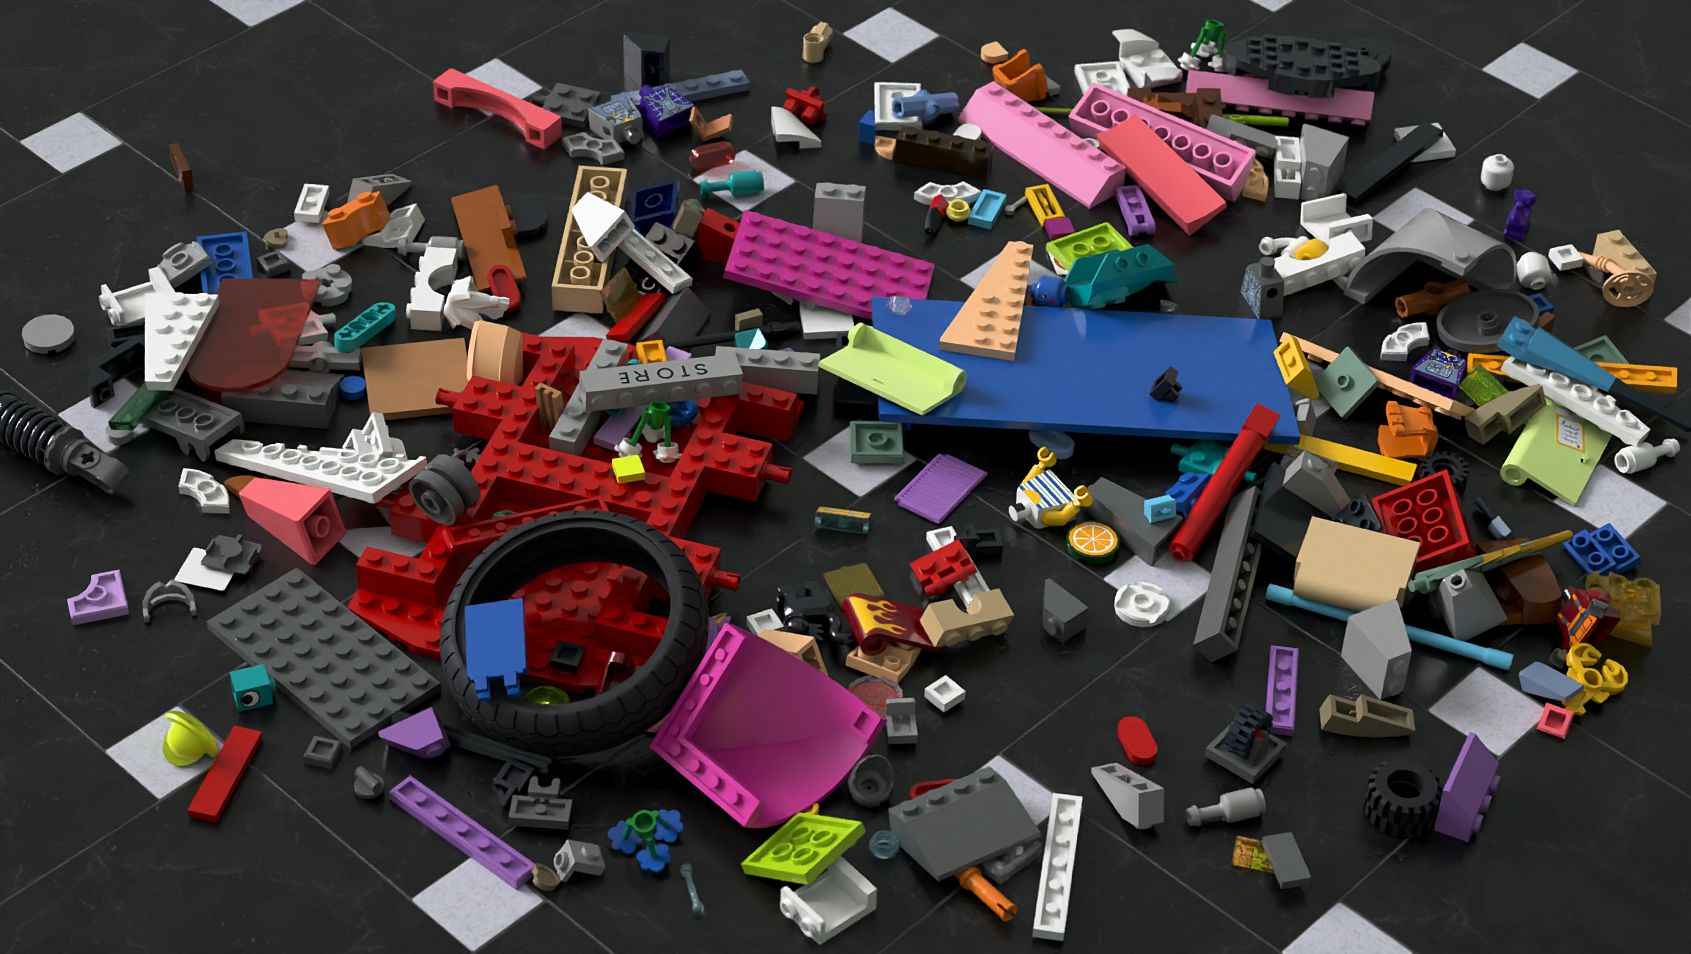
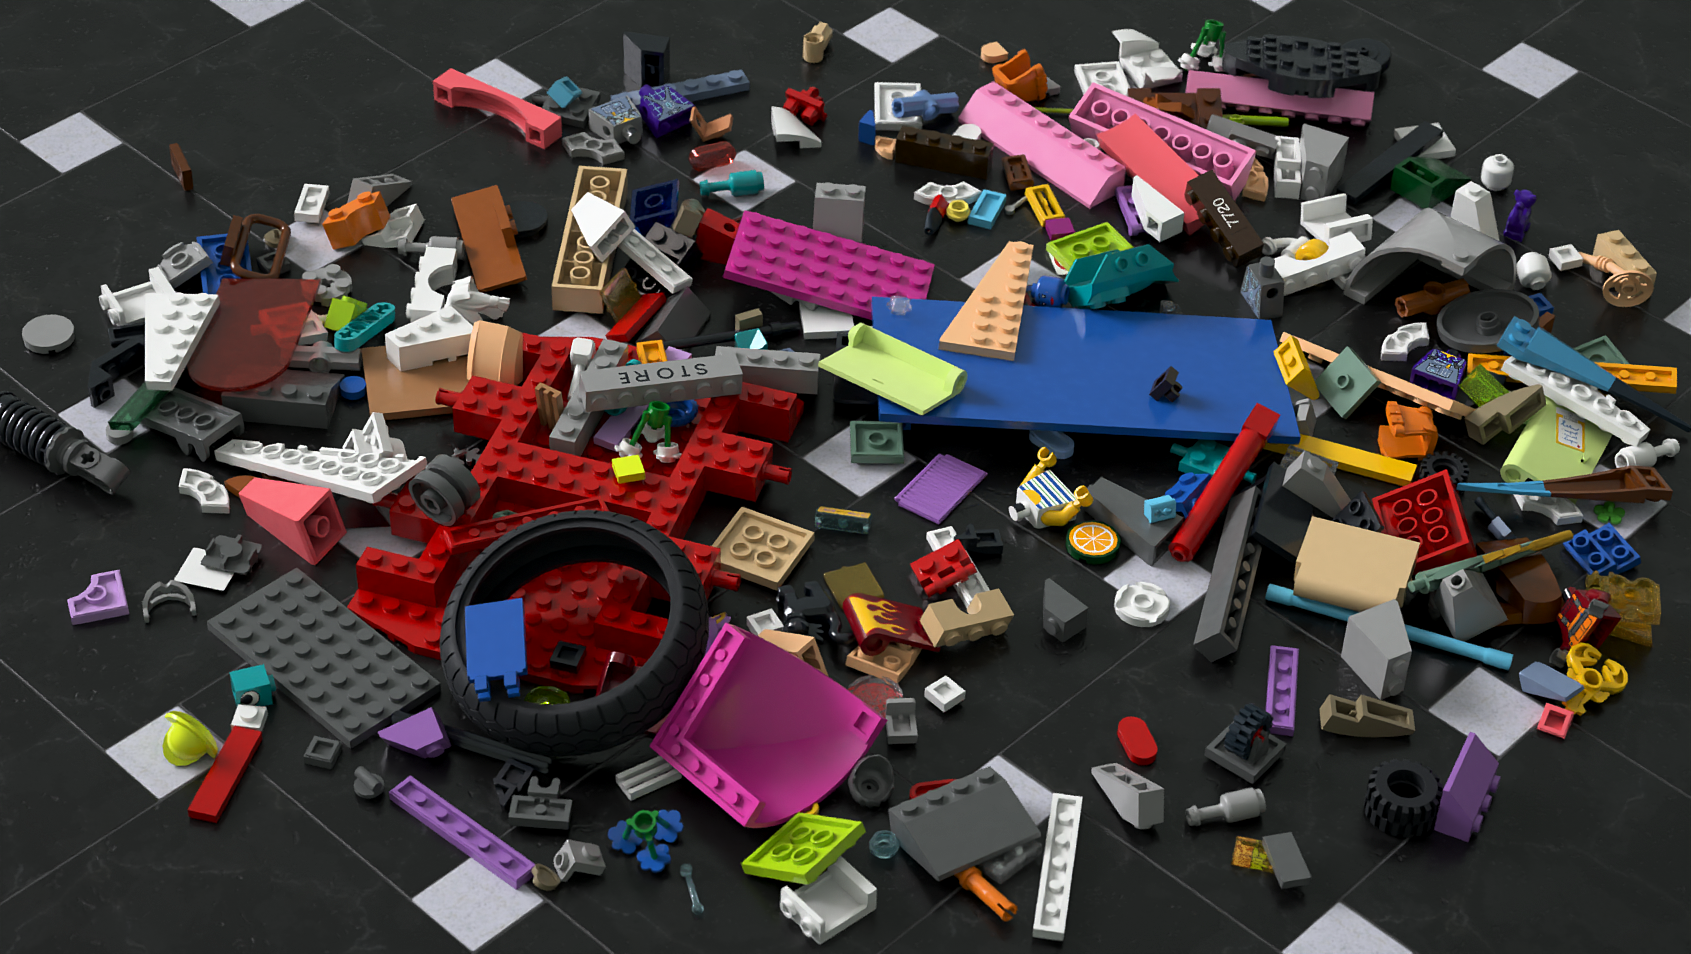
(237, 240): none -> reddish brown bar
(250, 717): none -> white plate
(343, 312): none -> lime slope
(429, 339): none -> white wedge
(504, 285): red tile -> none
(564, 92): none -> medium azure slope
(580, 357): none -> white piece
(645, 773): none -> white tile
(762, 547): none -> tan plate
(1017, 172): none -> reddish brown plate
(1156, 212): none -> white slope
(1223, 218): none -> dark brown brick
(1426, 181): none -> dark green slope
(1475, 209): none -> white slope
(1558, 509): none -> white tile
(1609, 513): none -> bright green plant
(1621, 485): none -> reddish brown plate

